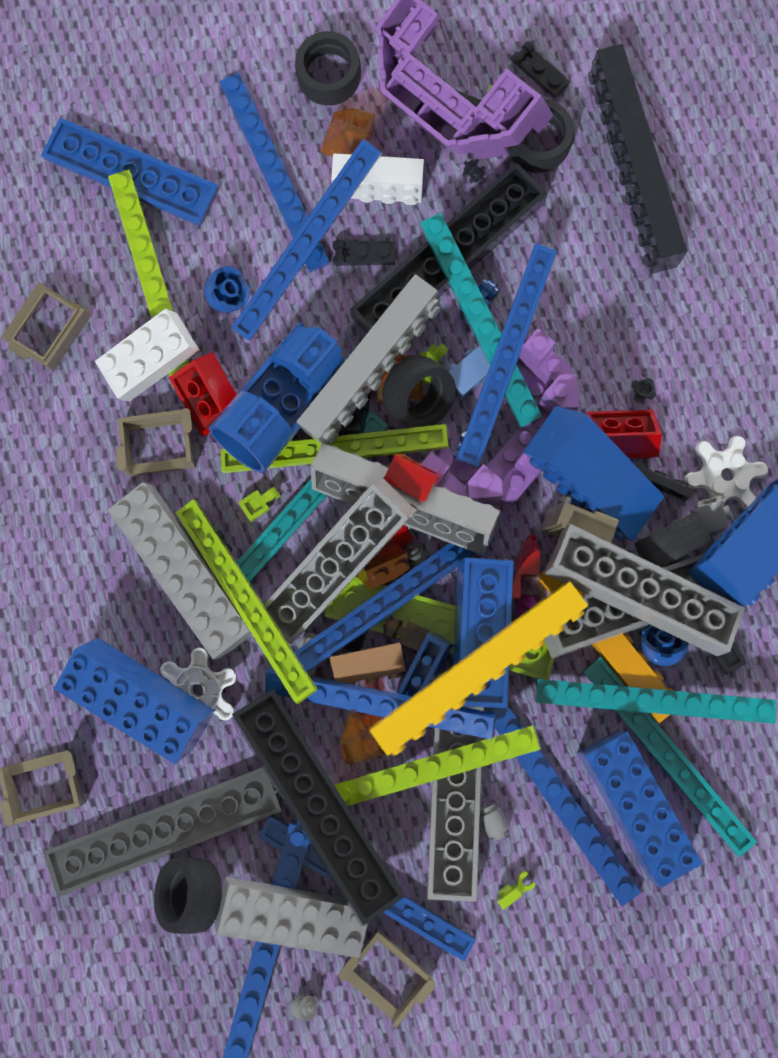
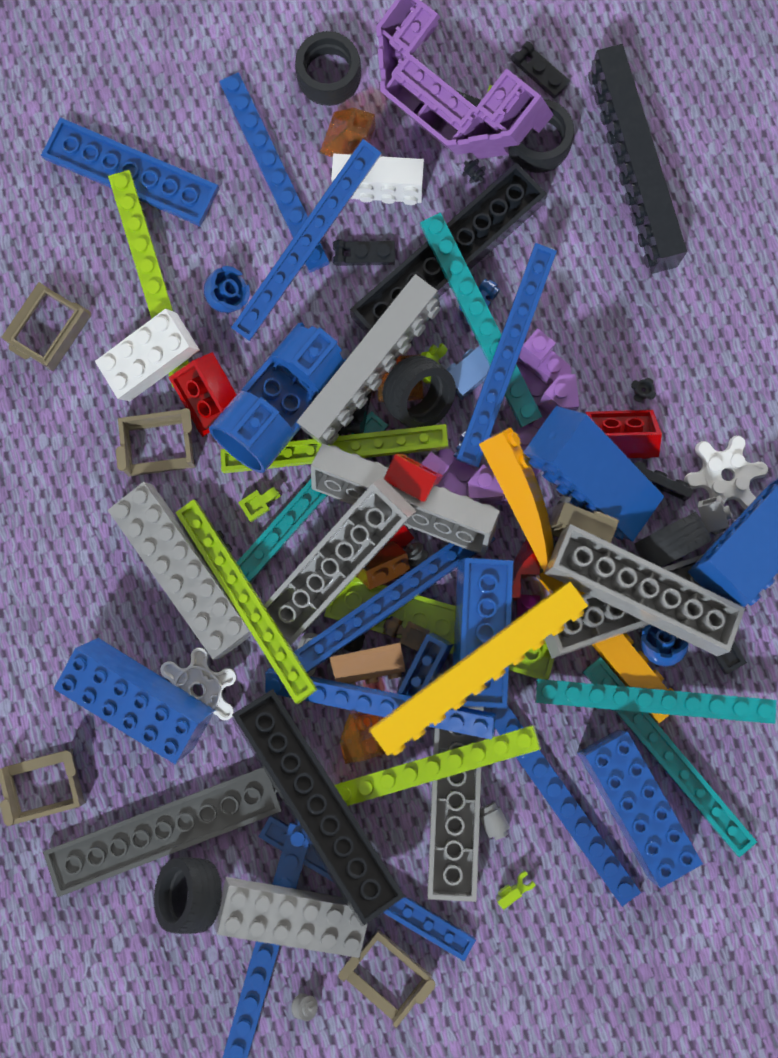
(521, 490): none -> light orange slope

